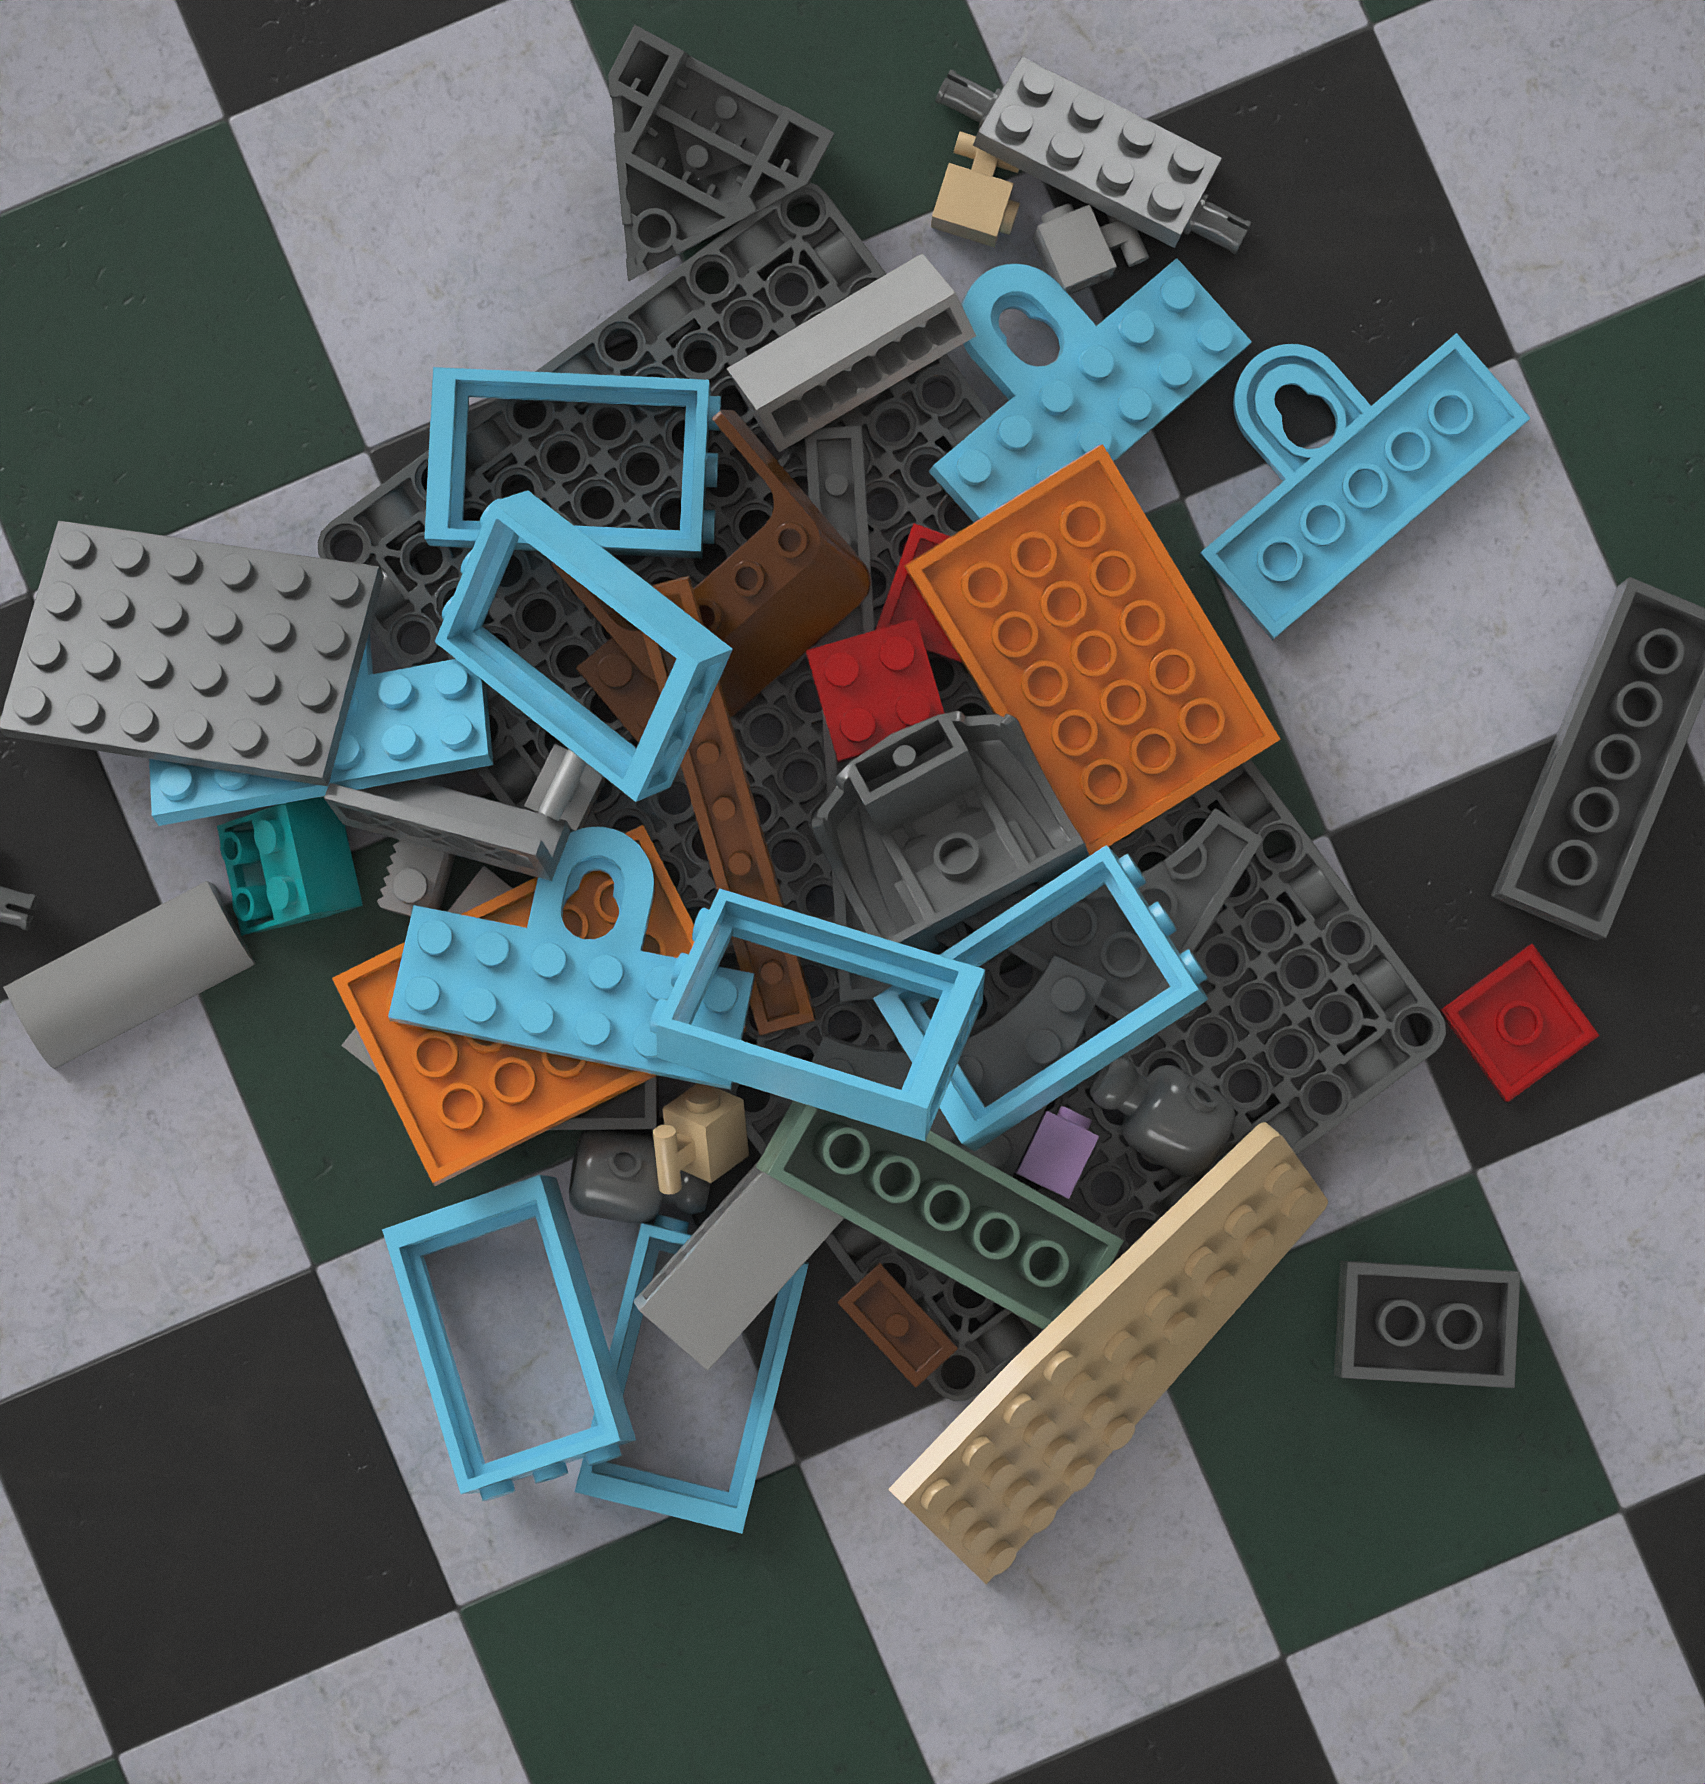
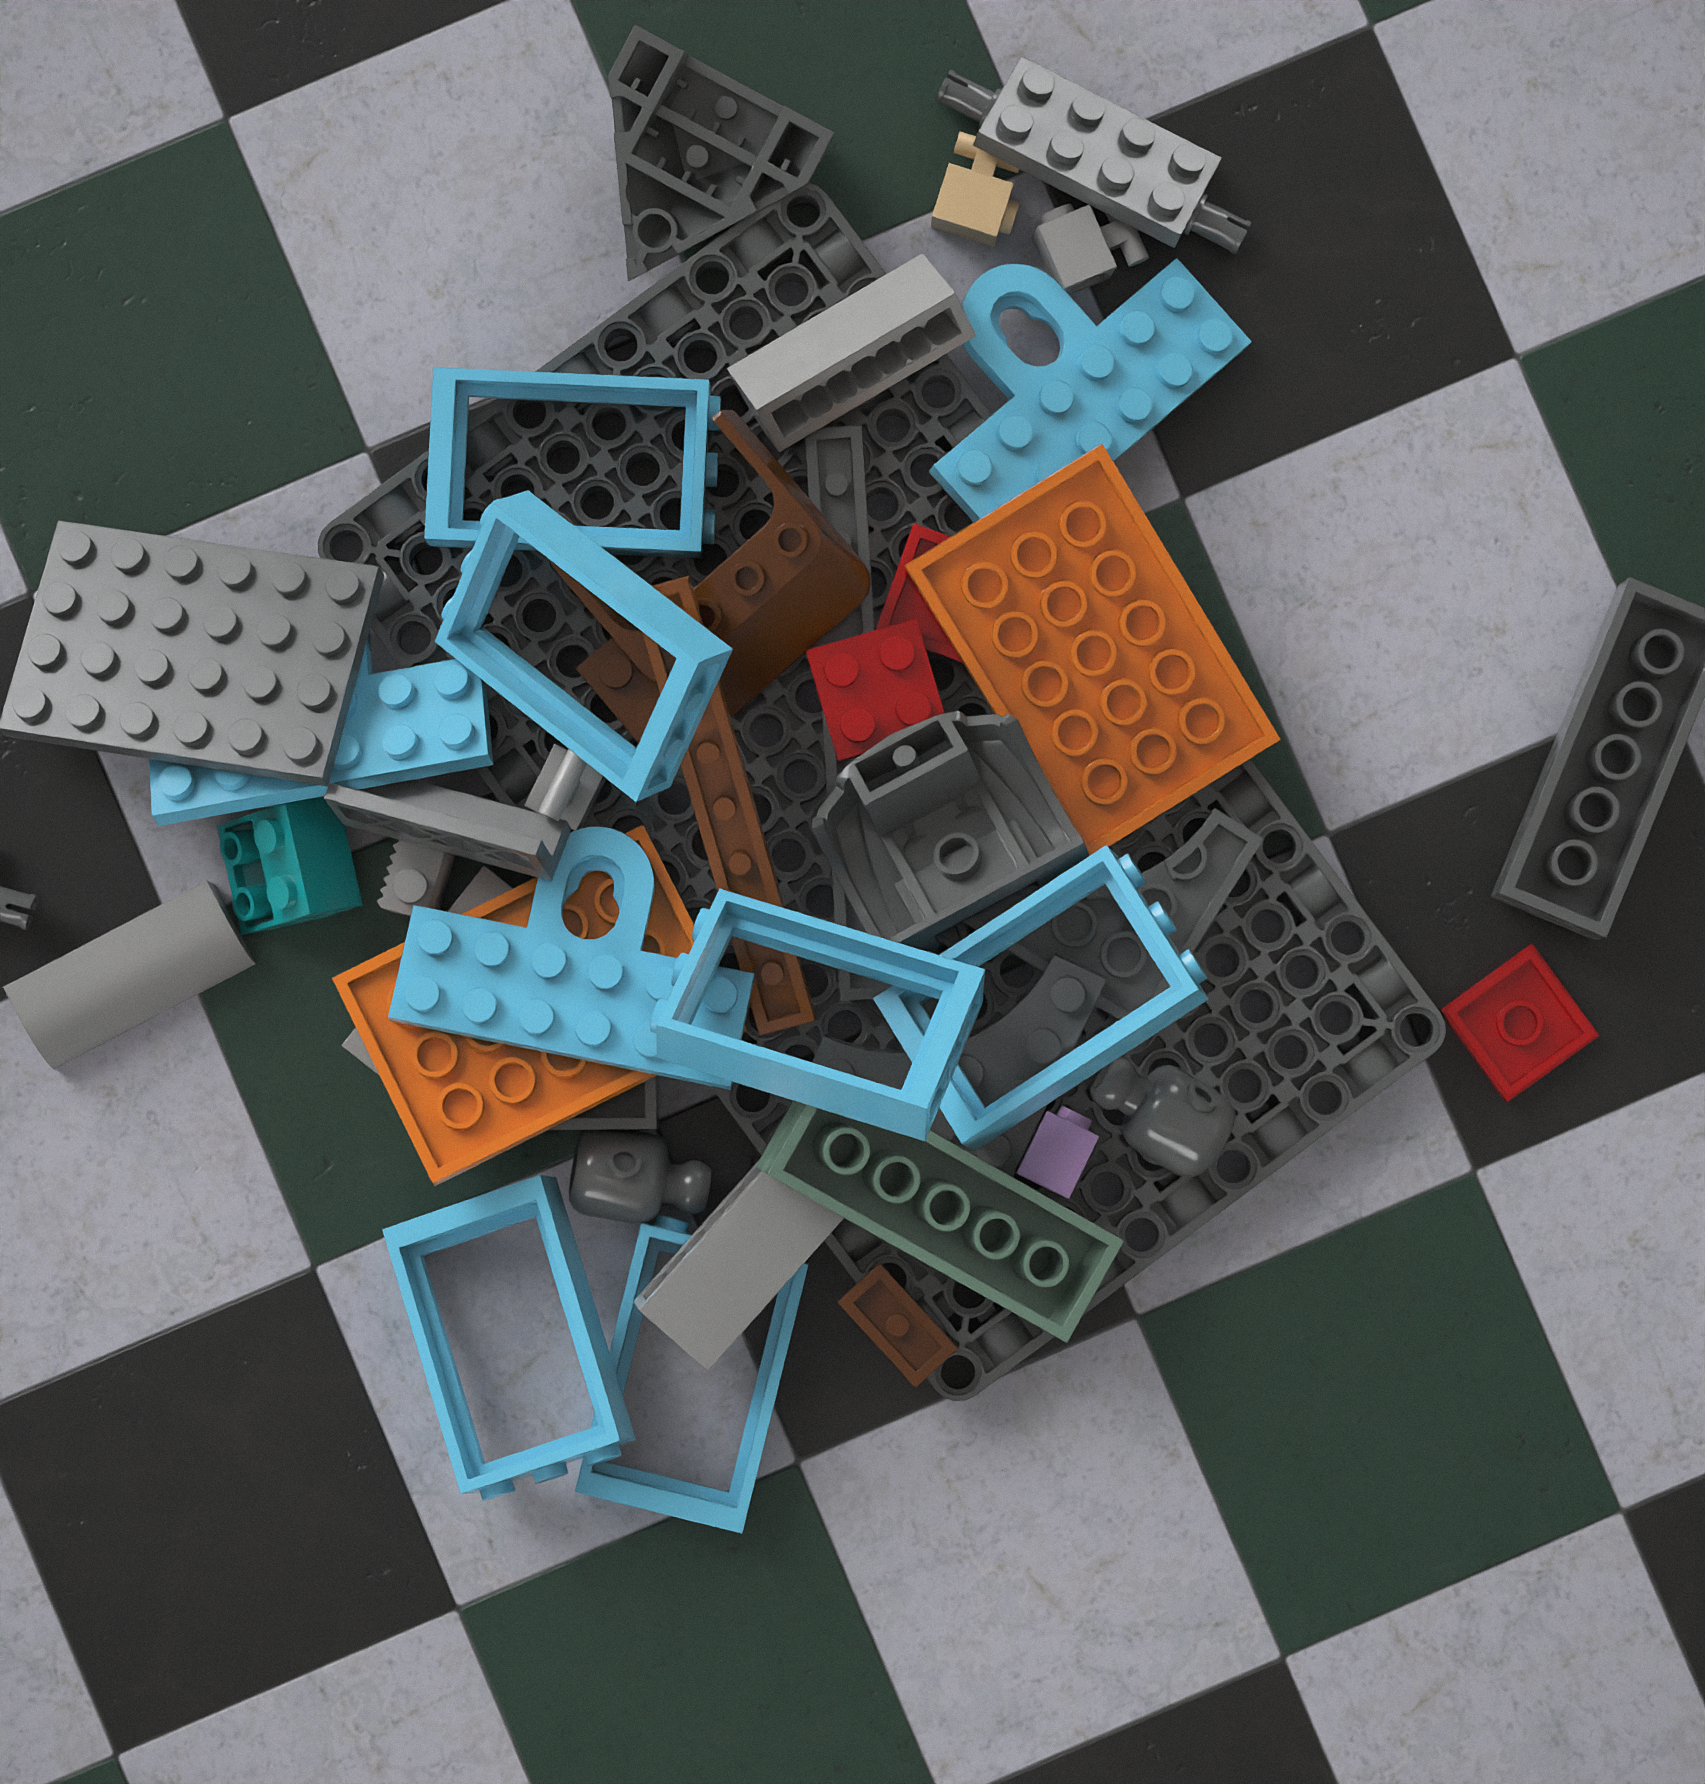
(700, 1135): tan brick -> none
(1109, 1357): tan wing -> none
(1361, 485): medium azure plate -> none
(1427, 1324): dark grey brick -> none

